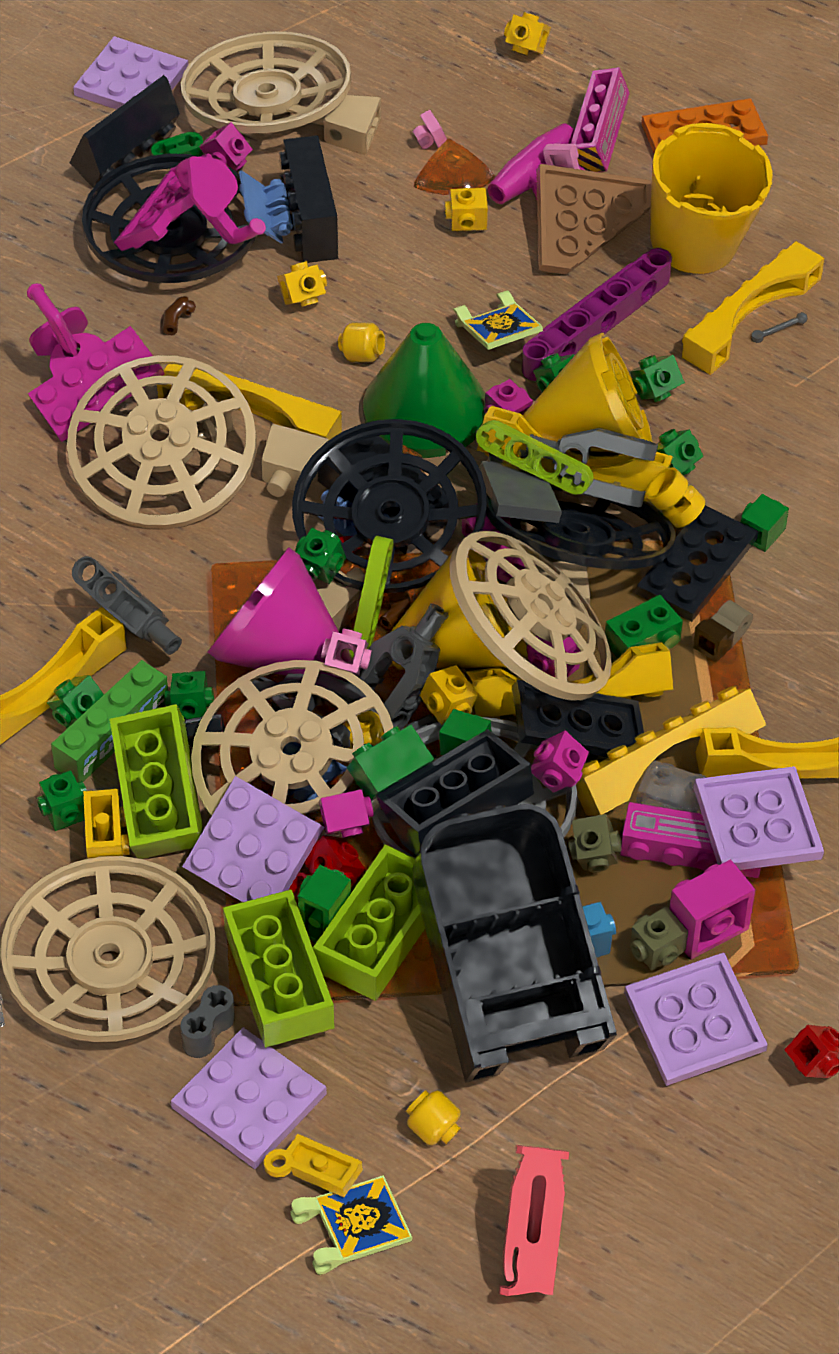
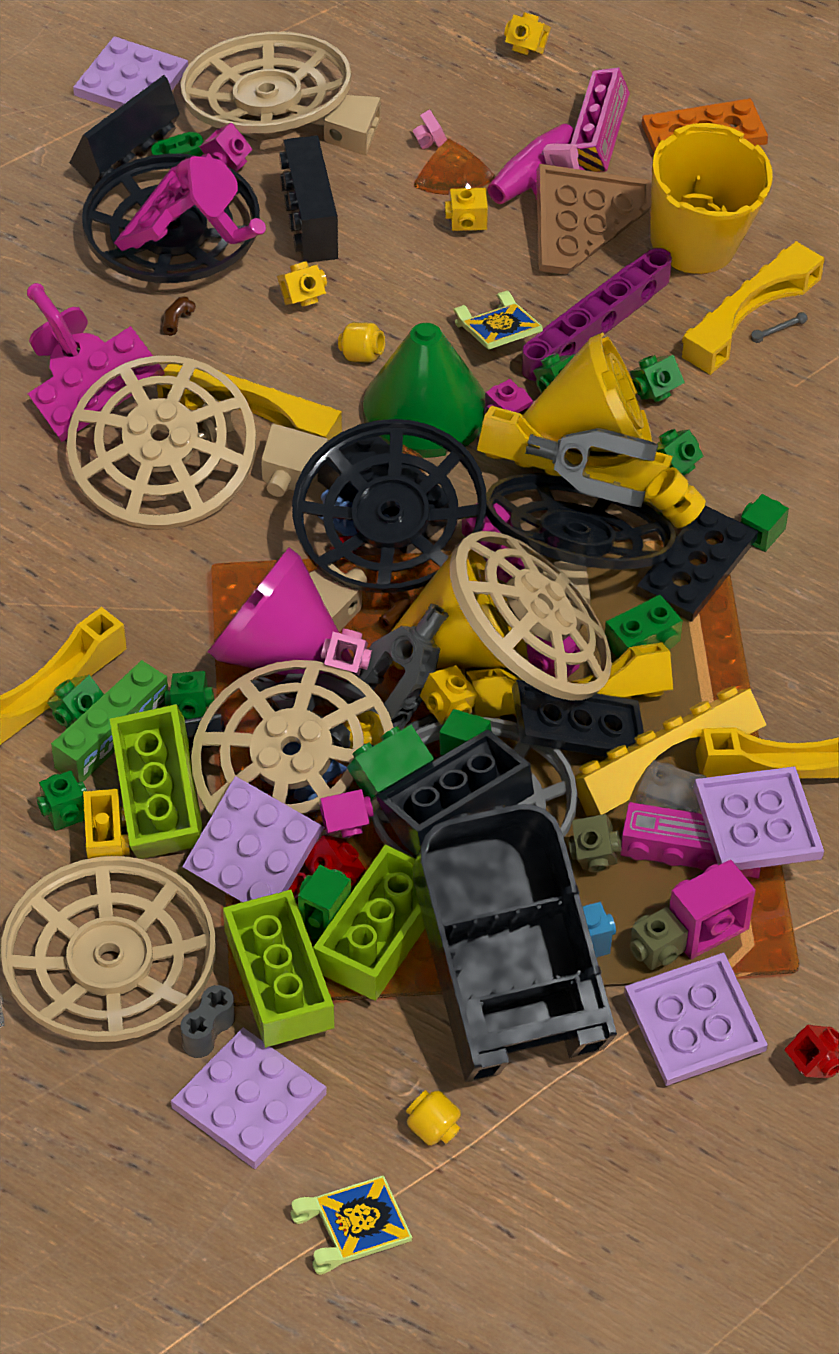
(127, 604): dark grey piece -> none
(267, 204): medium blue hinge -> none
(316, 1165): yellow hinge -> none
(321, 554): green brick -> none
(373, 589): lime beam -> none
(518, 492): dark grey tile -> none
(532, 462): lime beam -> none
(534, 1221): coral piece -> none
(559, 761): dark pink brick -> none
(722, 629): leg -> none

